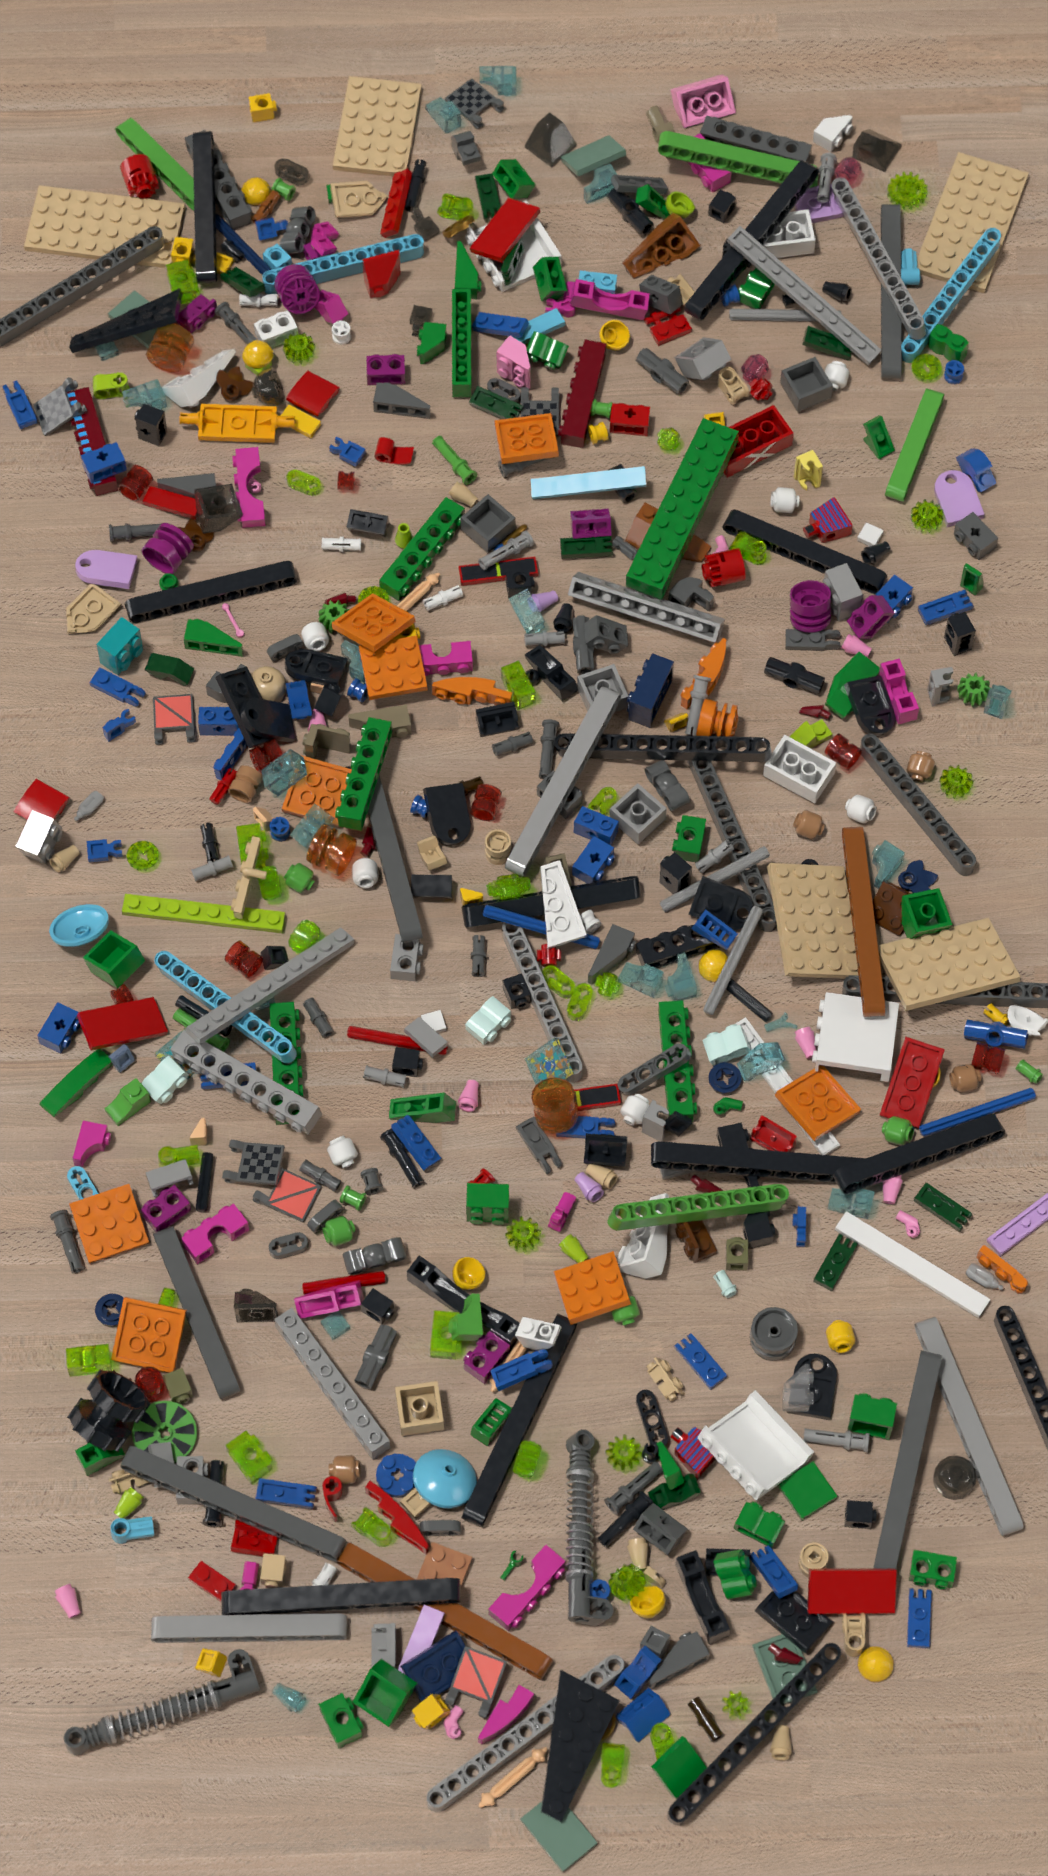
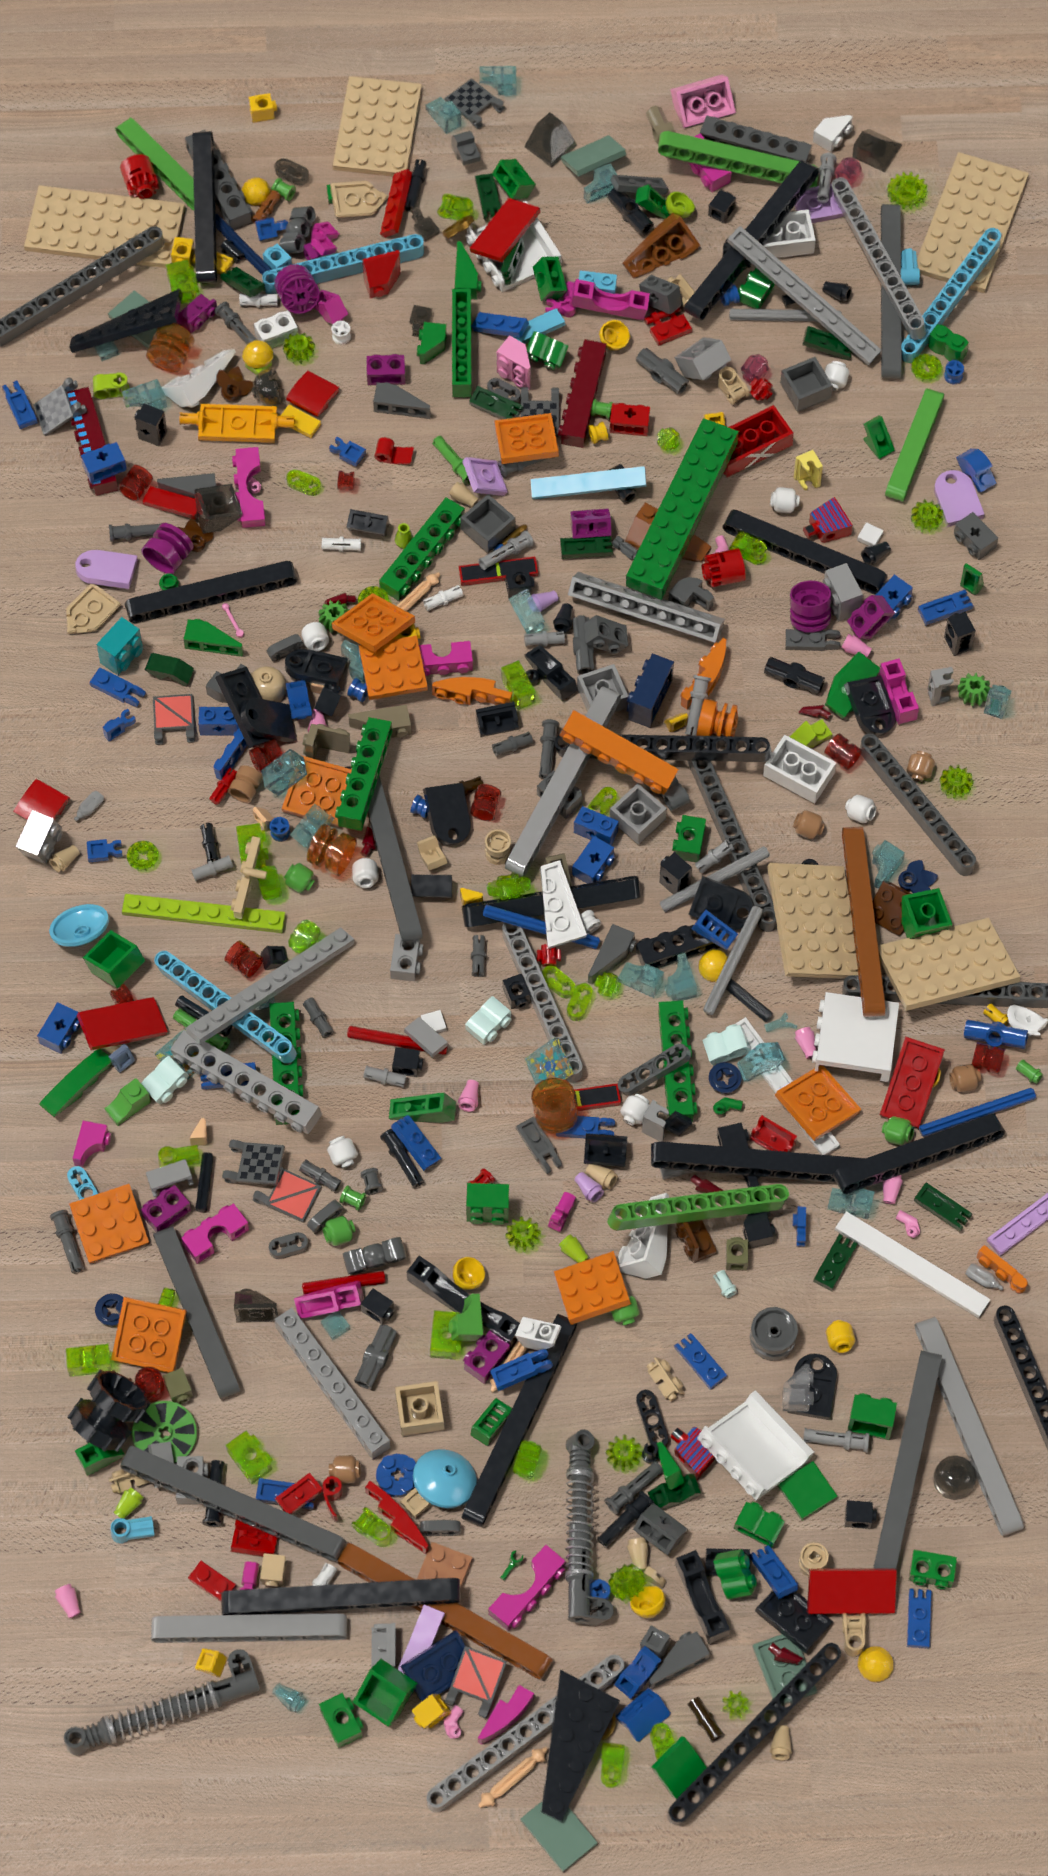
(299, 1494): none -> red plate
(485, 476): none -> lavender tile
(618, 752): none -> orange brick

